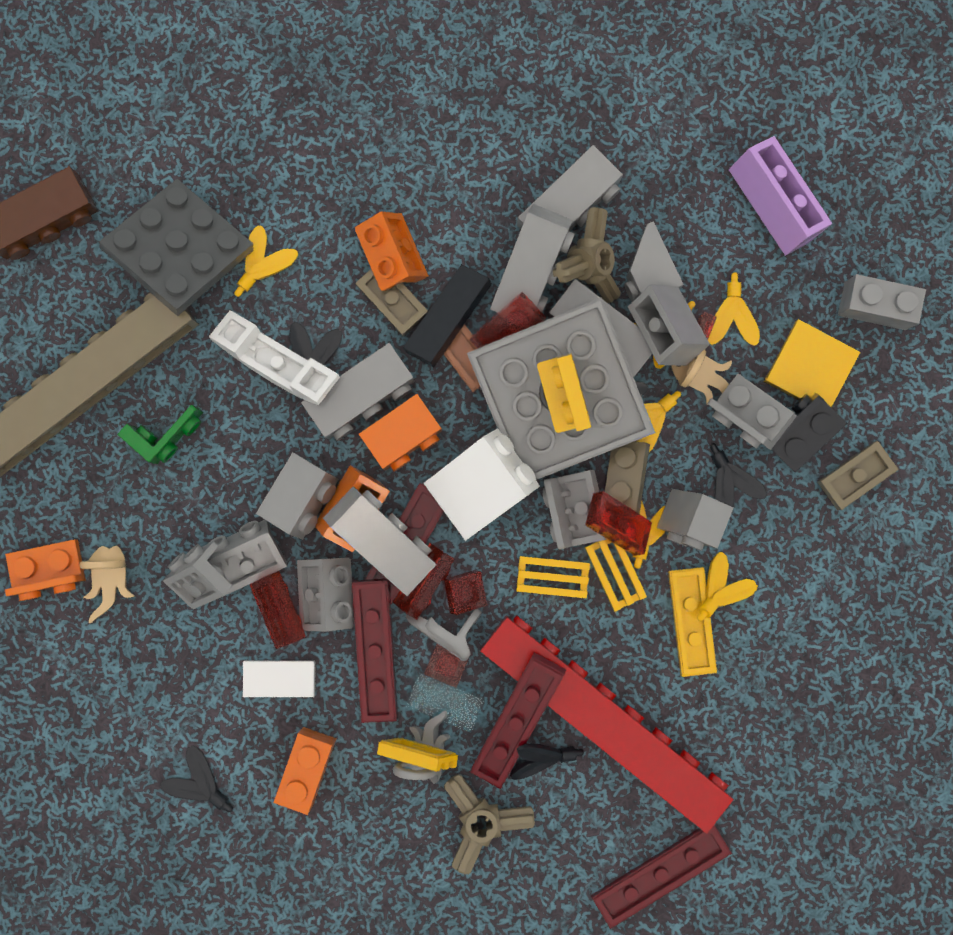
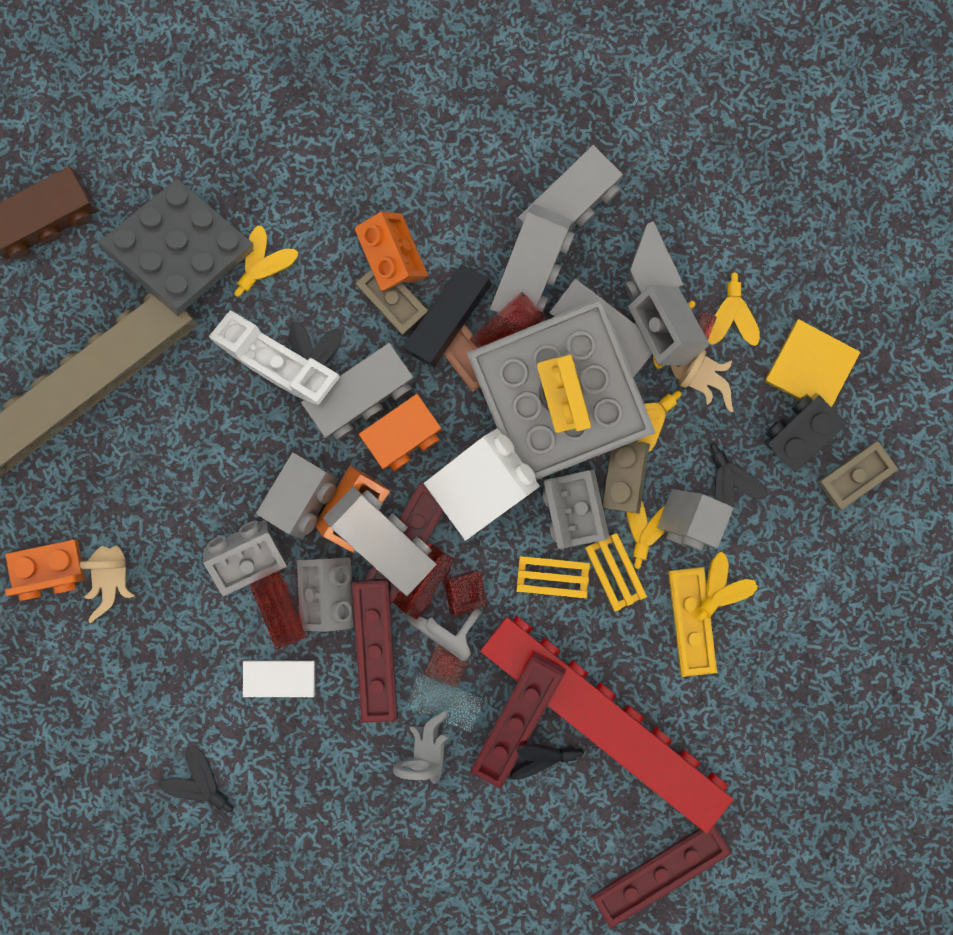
(143, 440): green bracket -> none
(195, 578): light grey bracket -> none
(305, 770): orange brick -> none
(417, 754): yellow tile -> none
(476, 838): dark tan bush -> none
(591, 258): dark tan bush -> none
(618, 523): clear red plate -> none
(753, 411): light grey bracket -> none
(779, 195): lavender brick -> none
(881, 302): light grey brick -> none

